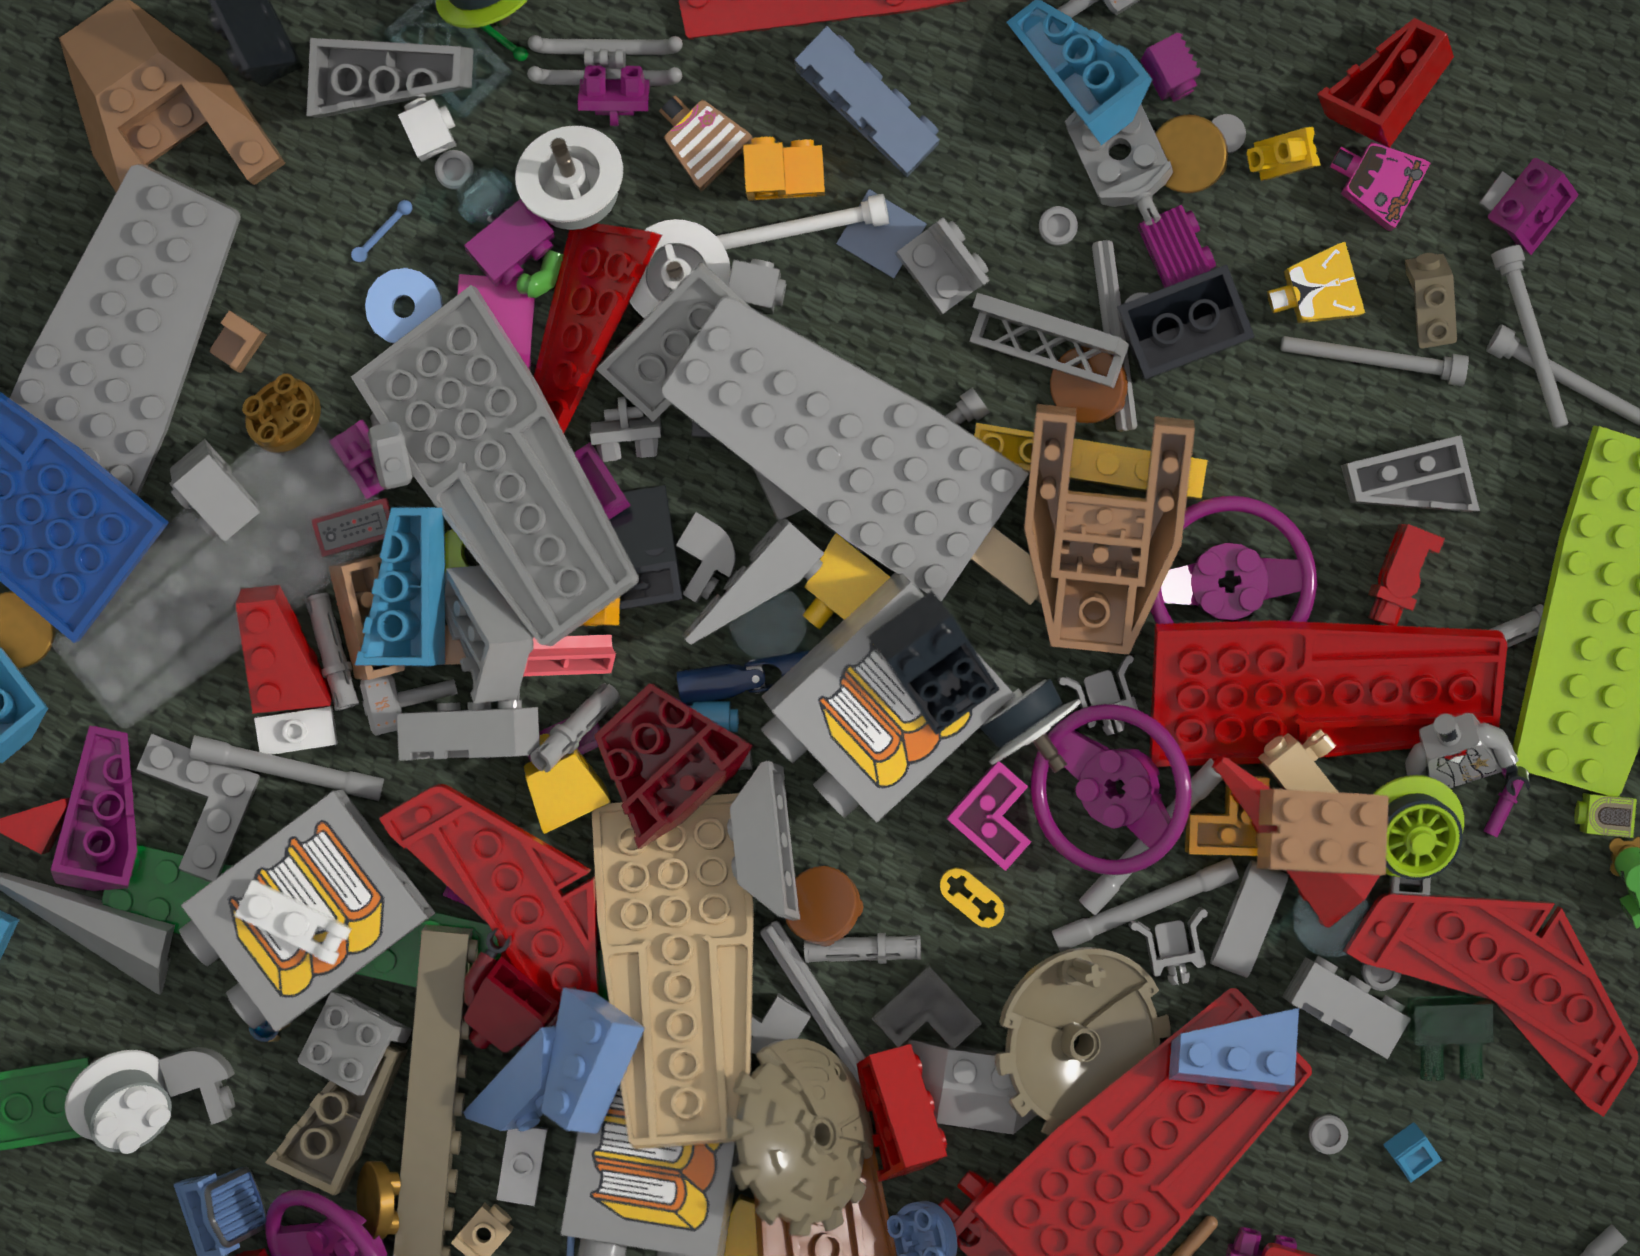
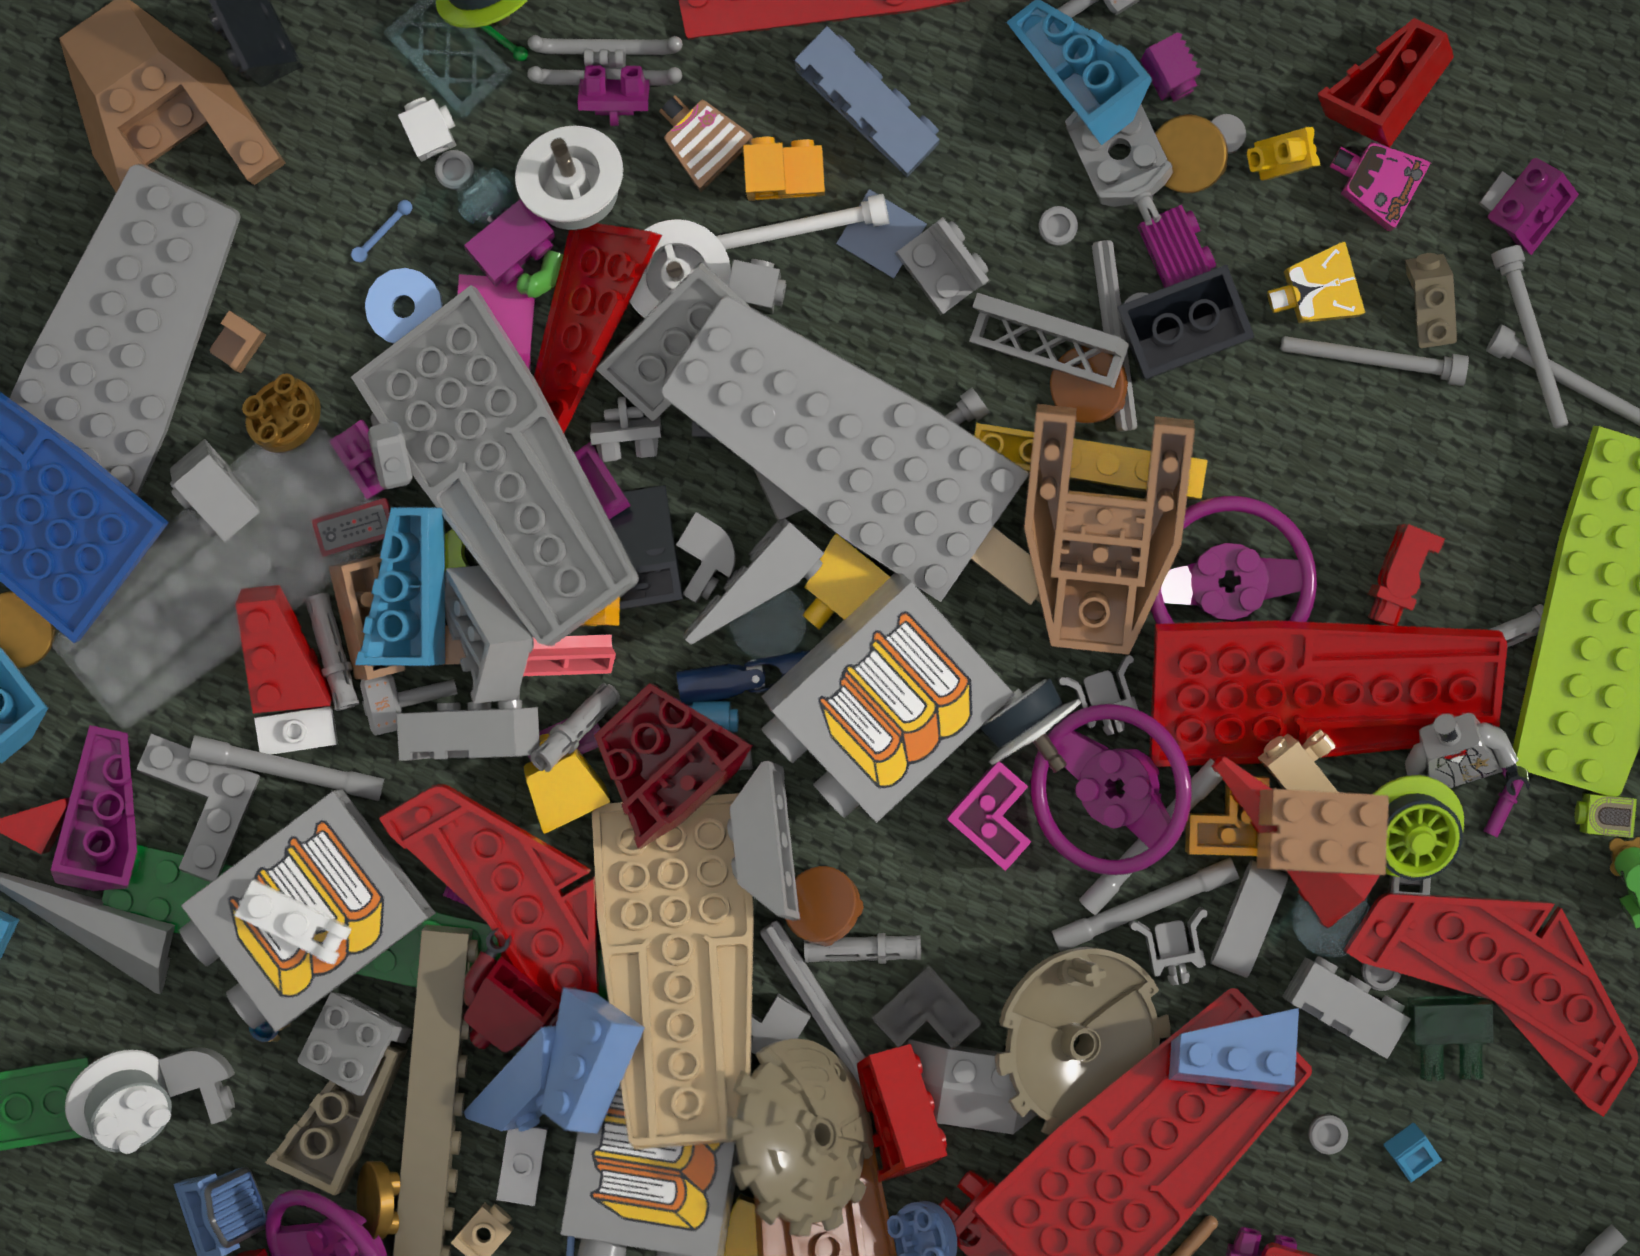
(373, 74): light grey wedge -> none
(934, 662): black slope -> none
(965, 904): yellow beam -> none
(1415, 477): light grey wedge -> none

